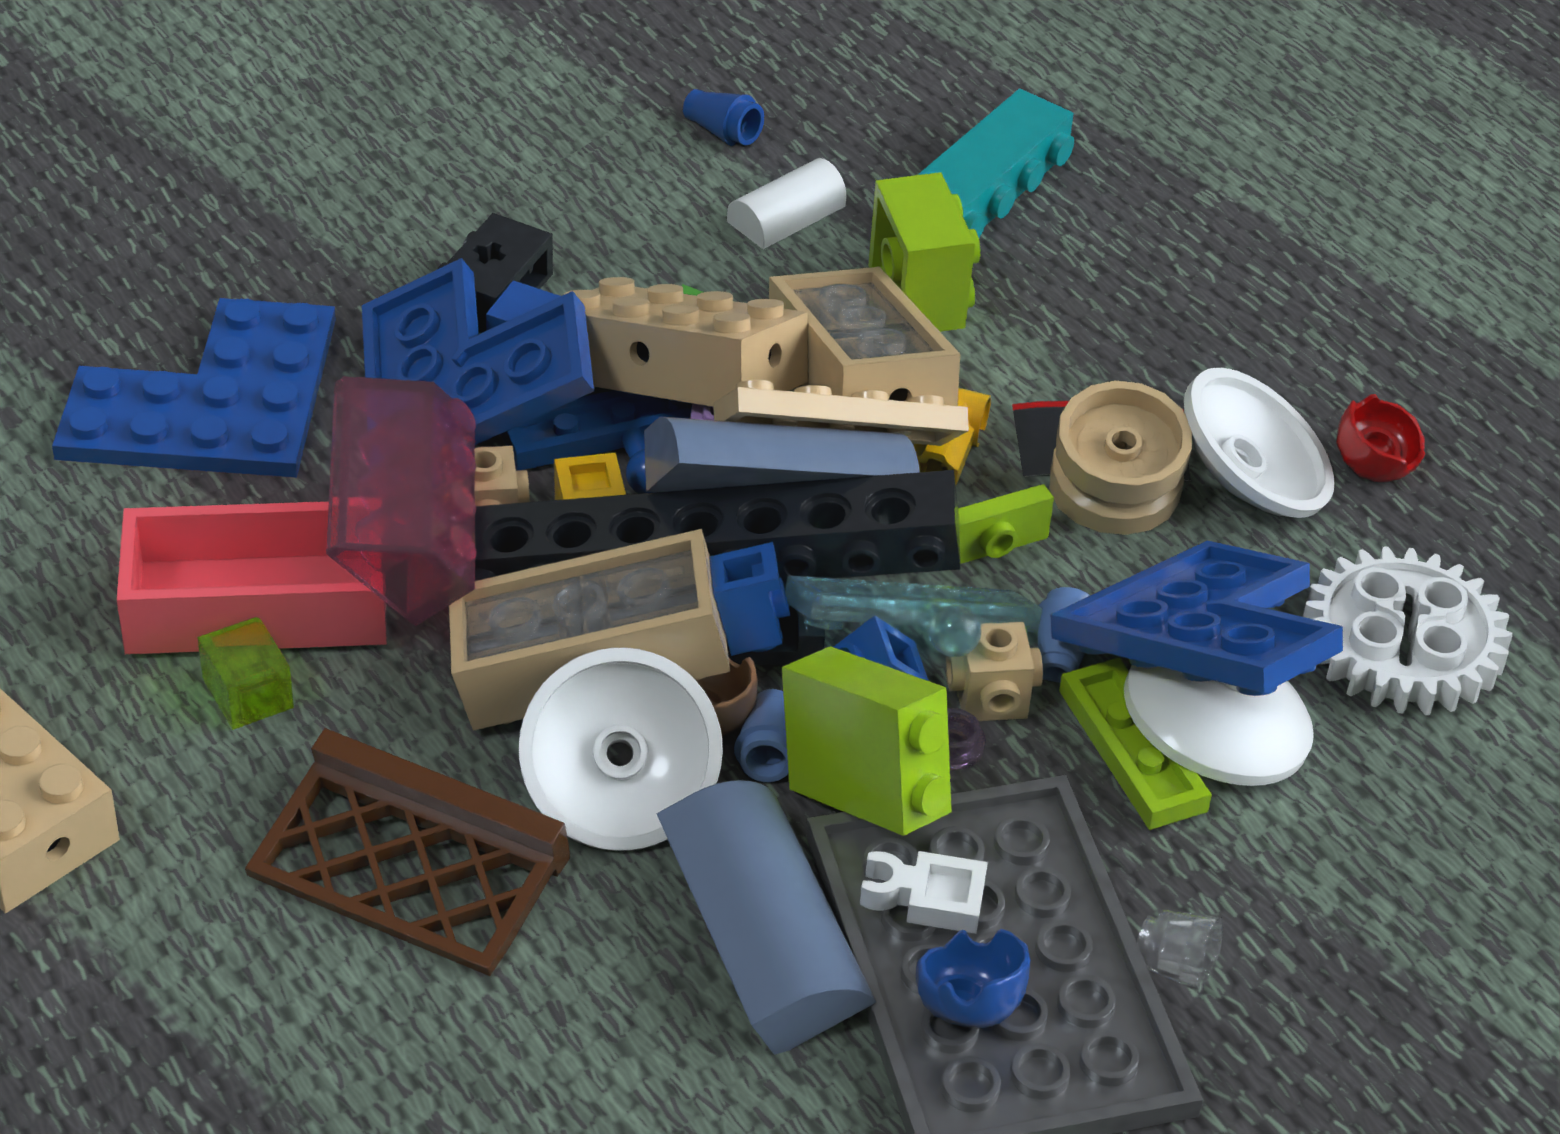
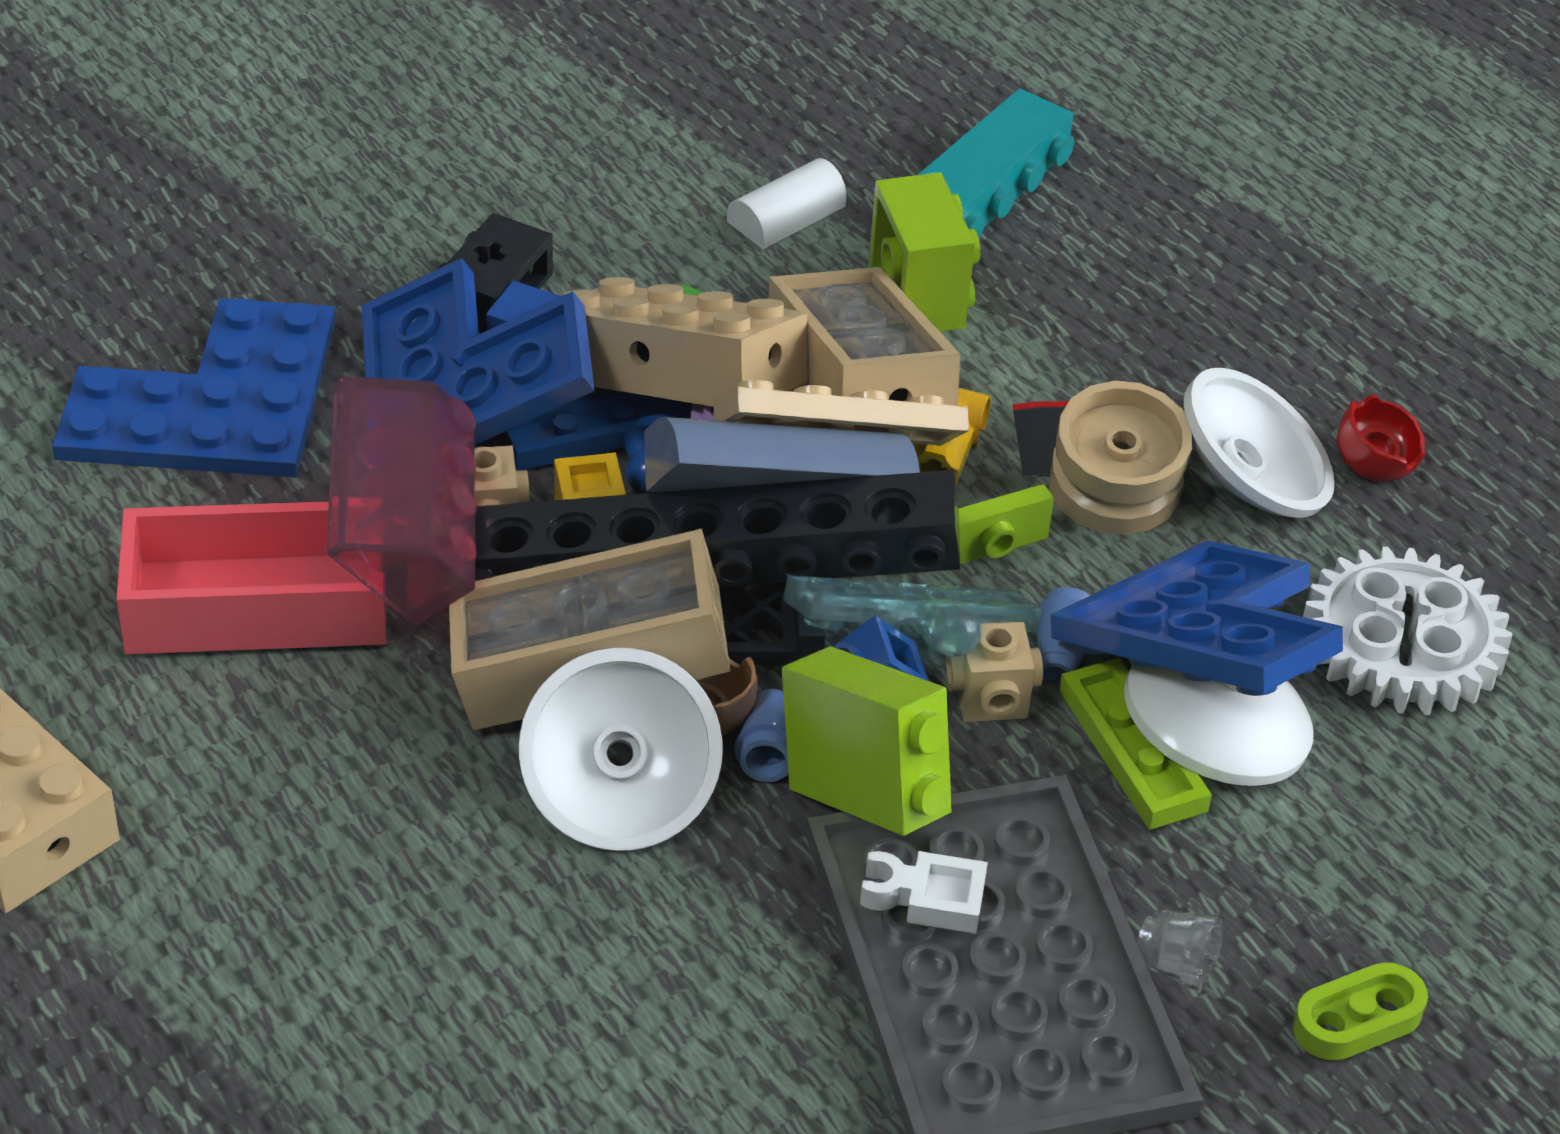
(245, 672): clear neon green panel -> none
(447, 812): reddish brown fence -> none
(725, 115): blue cone -> none
(749, 597): blue brick -> none
(765, 912): sand blue brick -> none
(969, 736): clear purple plate -> none
(973, 980): blue hair -> none
(1353, 1009): none -> lime plate

